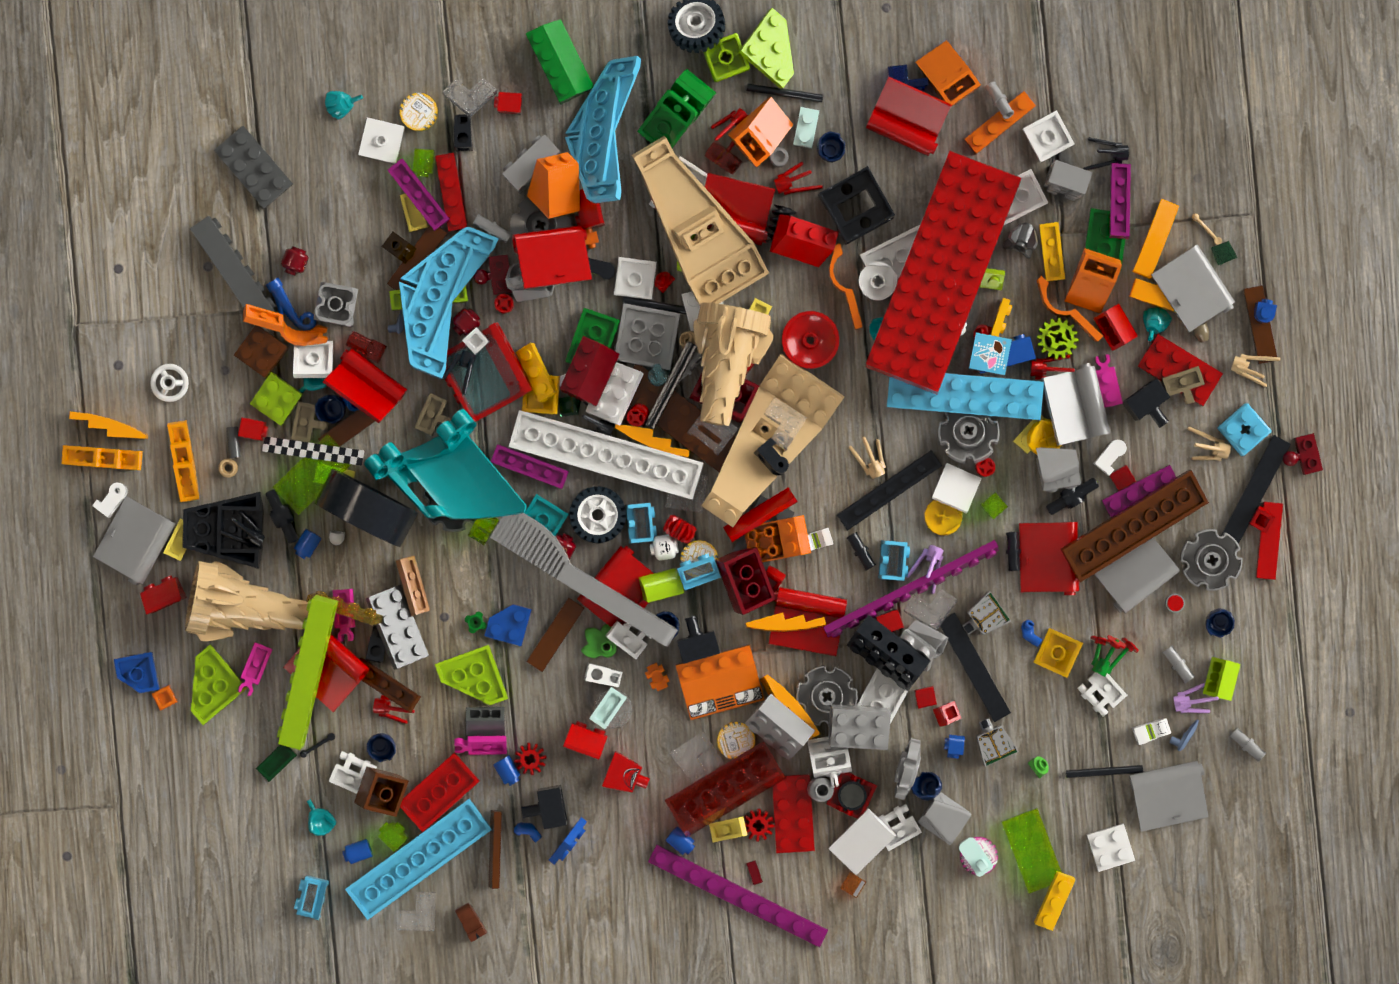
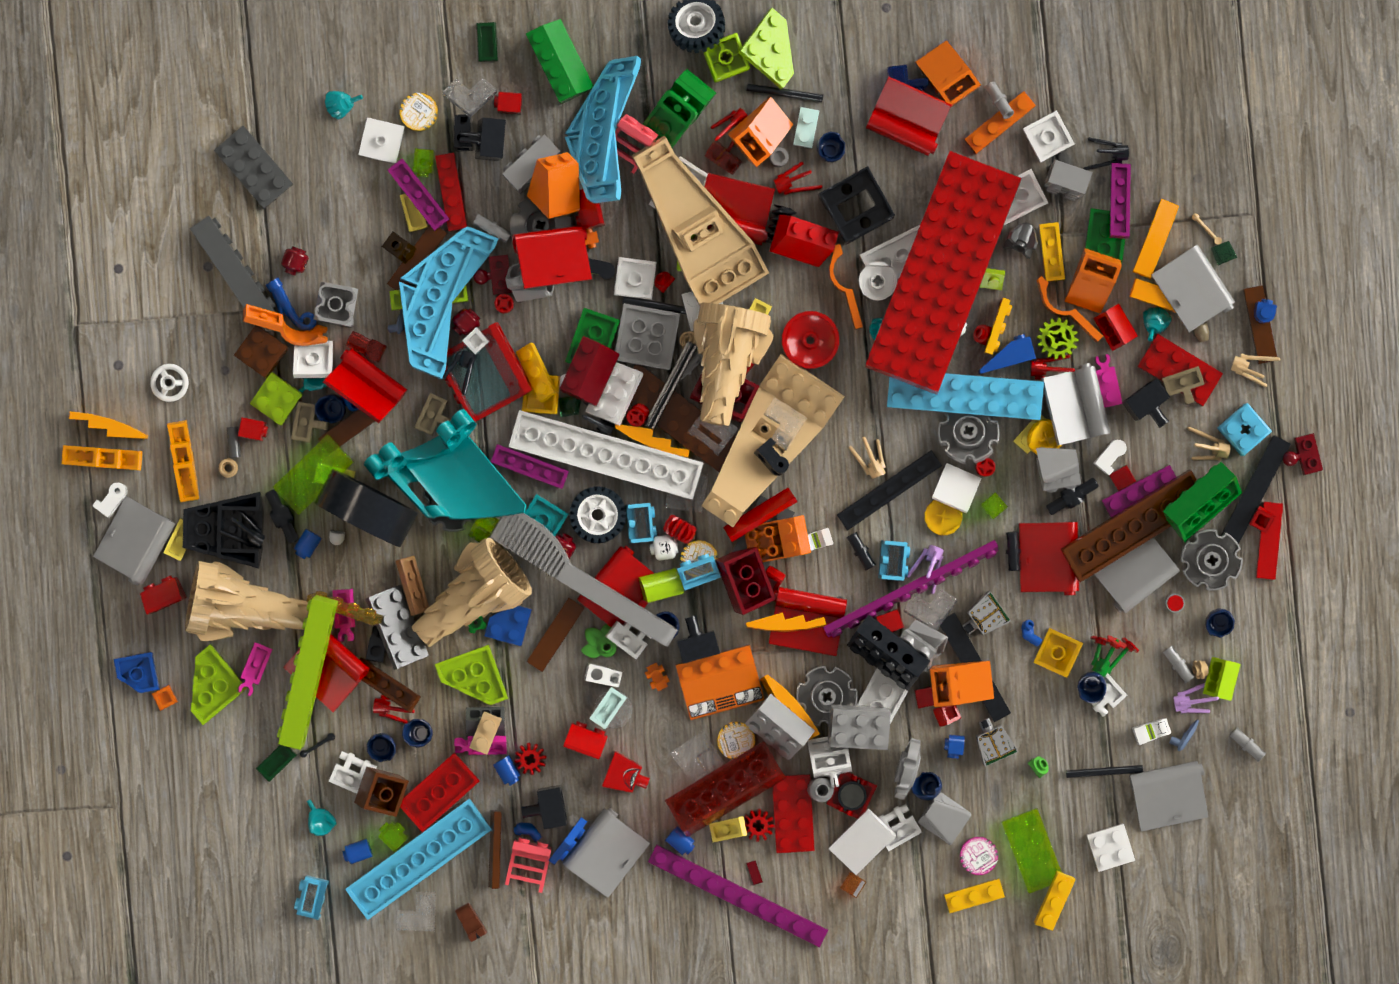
(313, 451): sticker -> none
(417, 733): none -> dark blue hair
(485, 733): none -> tan plate
(487, 42): none -> dark green tile
(487, 583): none -> tan cone
(488, 139): none -> black brick
(526, 849): none -> coral plate
(605, 852): none -> light grey door
(638, 132): none -> coral plate
(657, 375): clear light blue plate -> none
(961, 683): none -> orange slope
(974, 895): none -> yellow plate
(975, 856): light aqua piece -> none
(990, 353): medium azure sticker -> none
(1092, 687): none -> dark blue hair
(1200, 669): none -> tan plate
(1202, 501): none -> green slope

